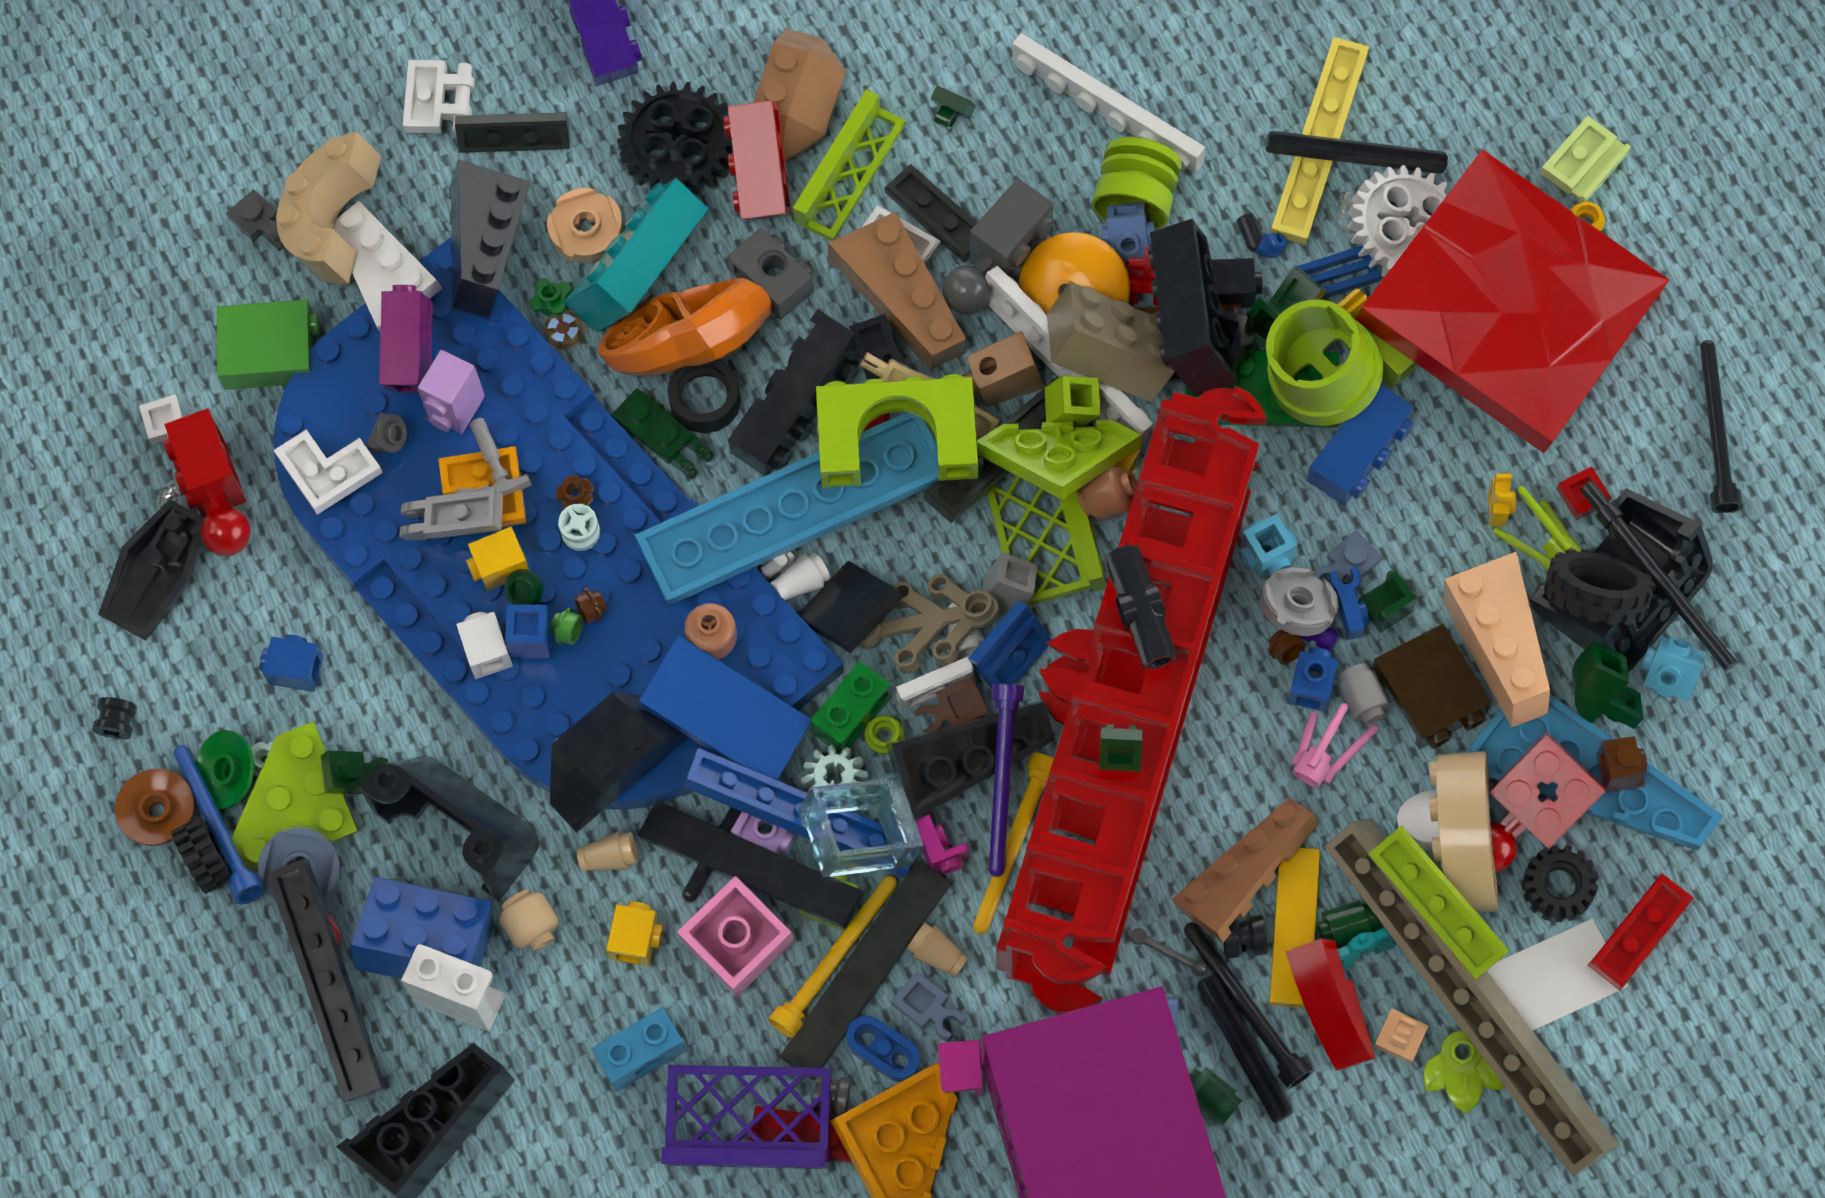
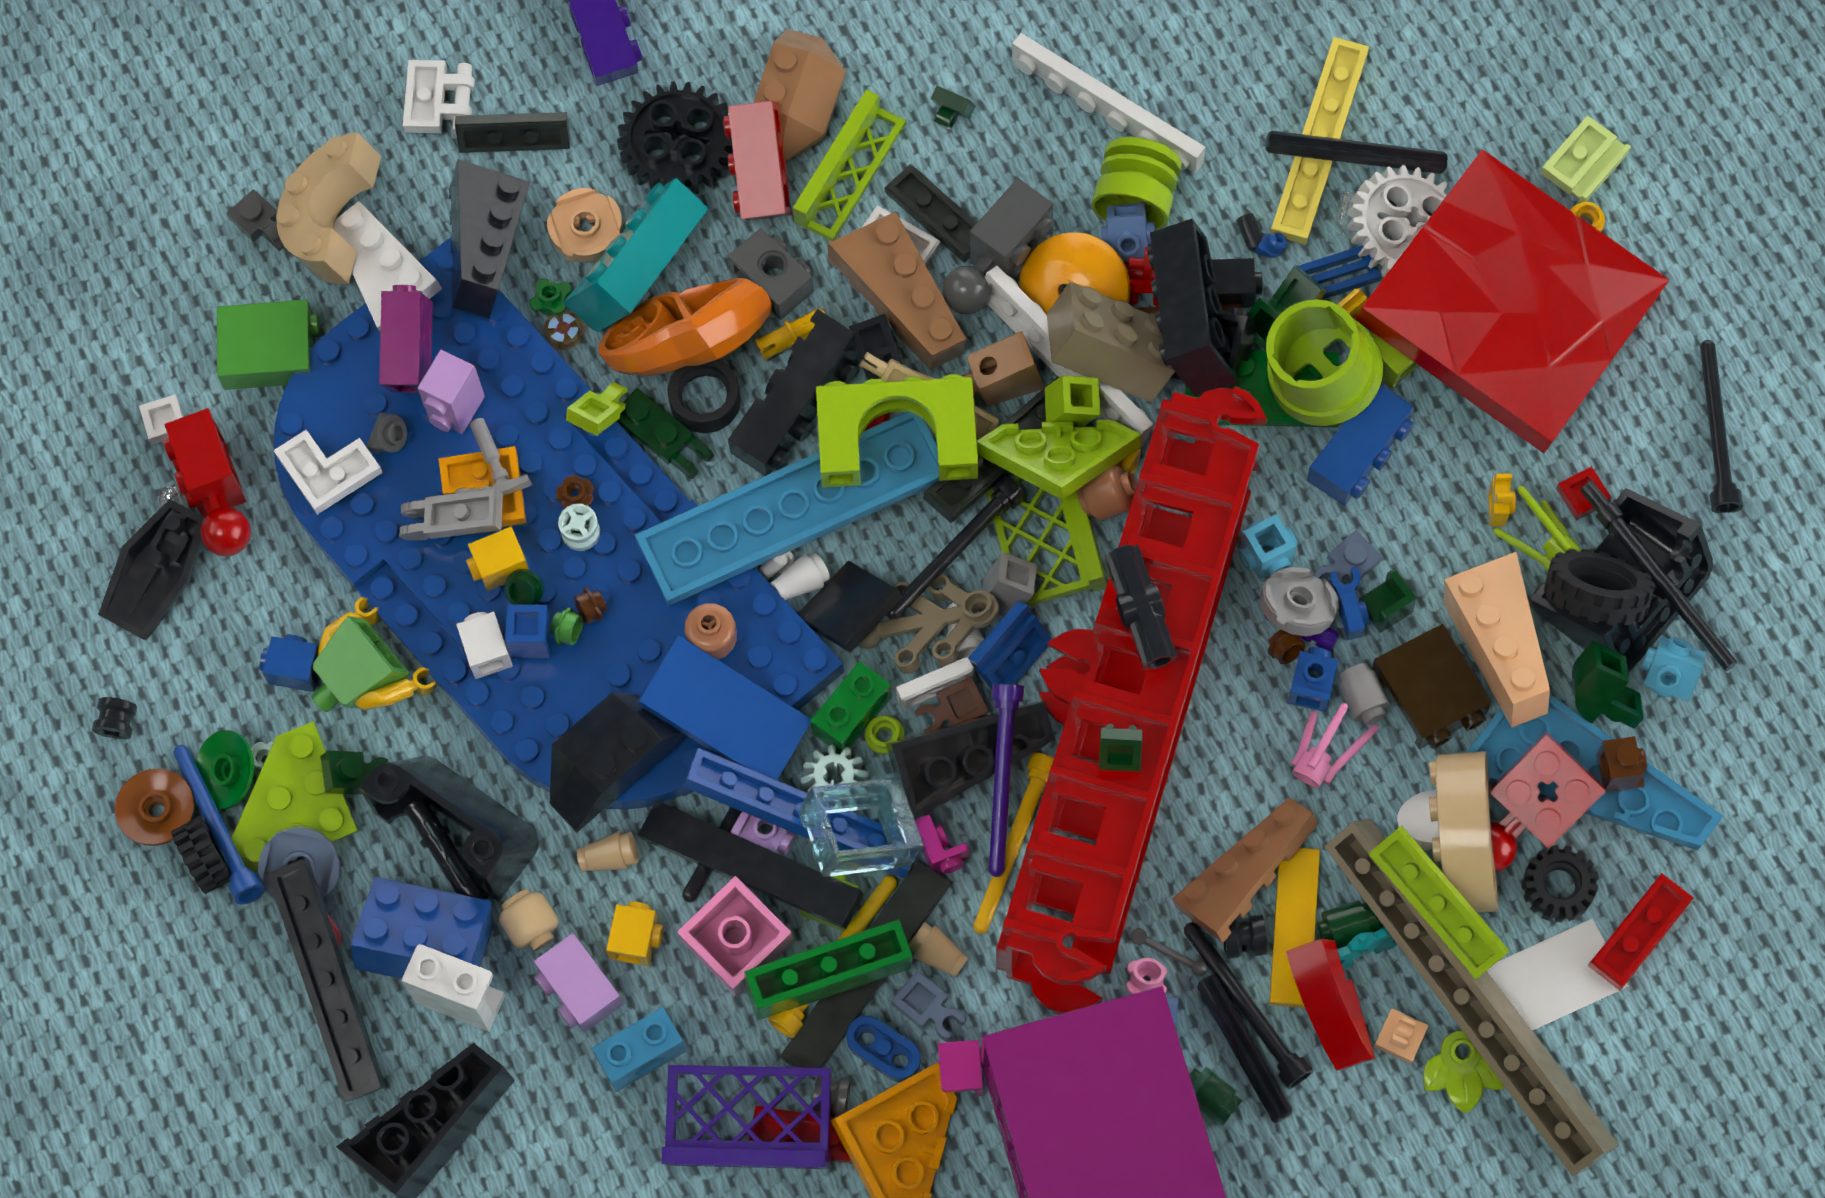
(360, 666): none -> bright green torso
(419, 814): none -> black pin
(578, 984): none -> lavender brick
(597, 412): none -> lime plate
(785, 336): none -> yellow axle
(828, 969): none -> green brick
(1006, 495): none -> black piece
(1145, 968): none -> bright pink plate

